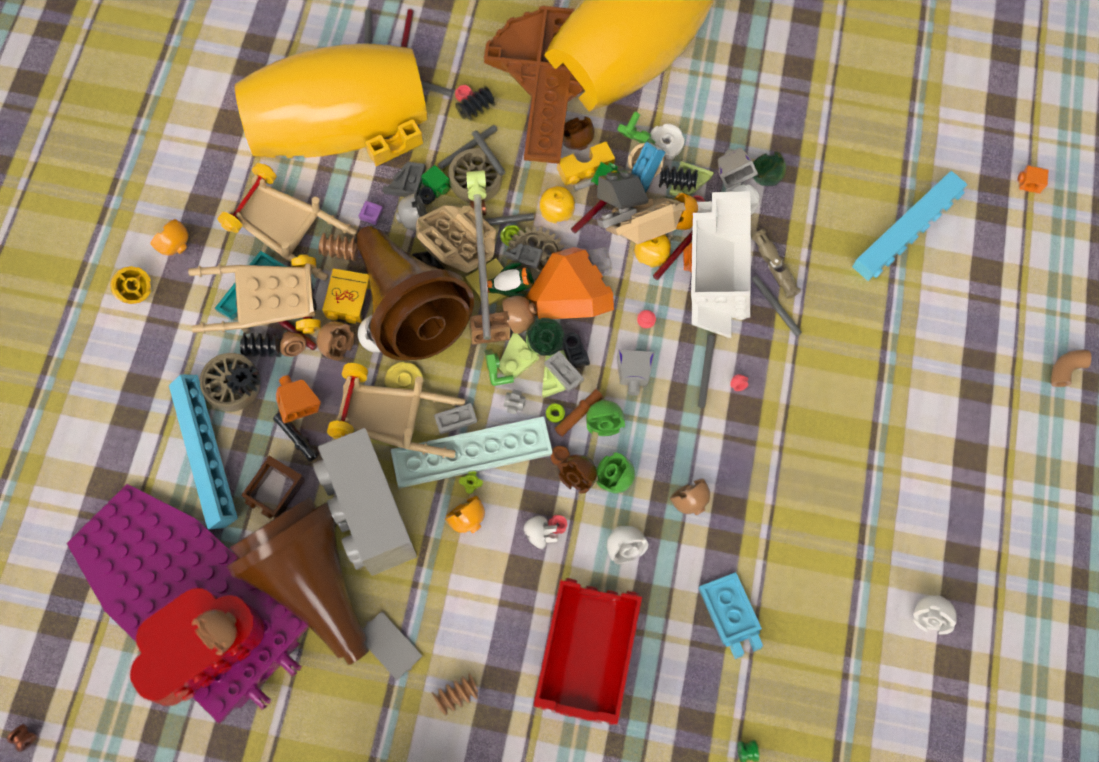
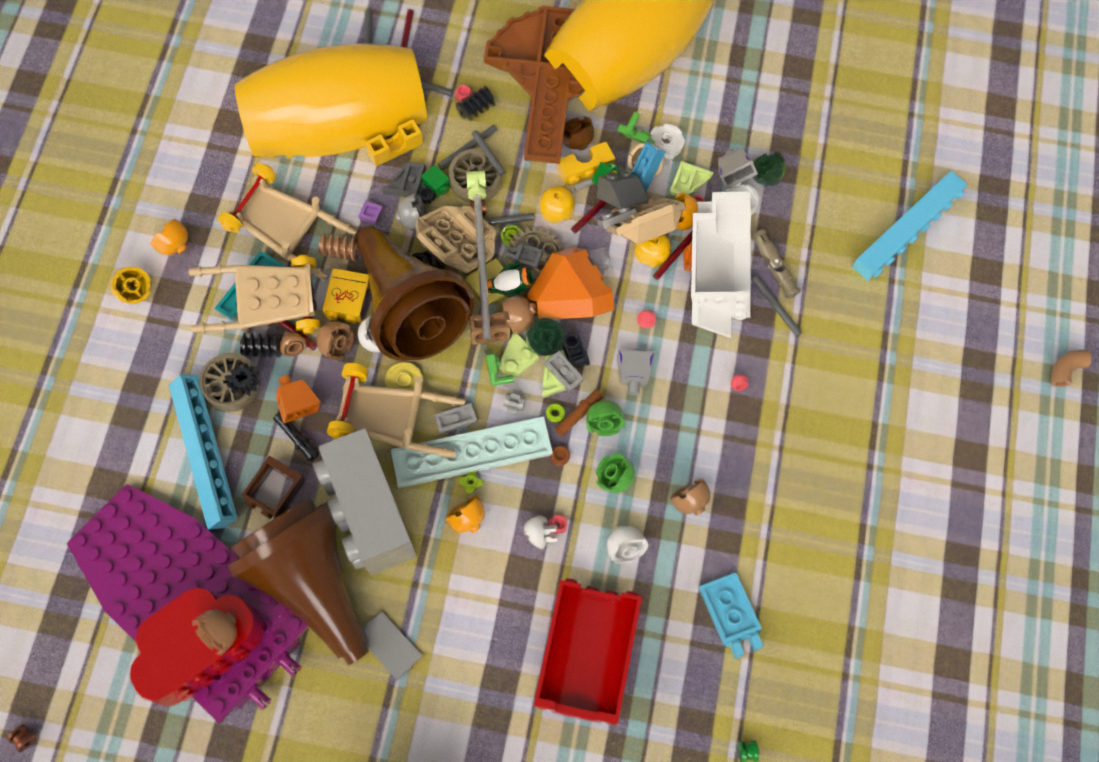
(456, 694): medium nougat piece -> none
(578, 472): reddish brown cylinder -> none
(678, 178): black piece -> none
(706, 371): dark grey bar -> none
(935, 613): white cylinder -> none
(1033, 179): orange brick -> none

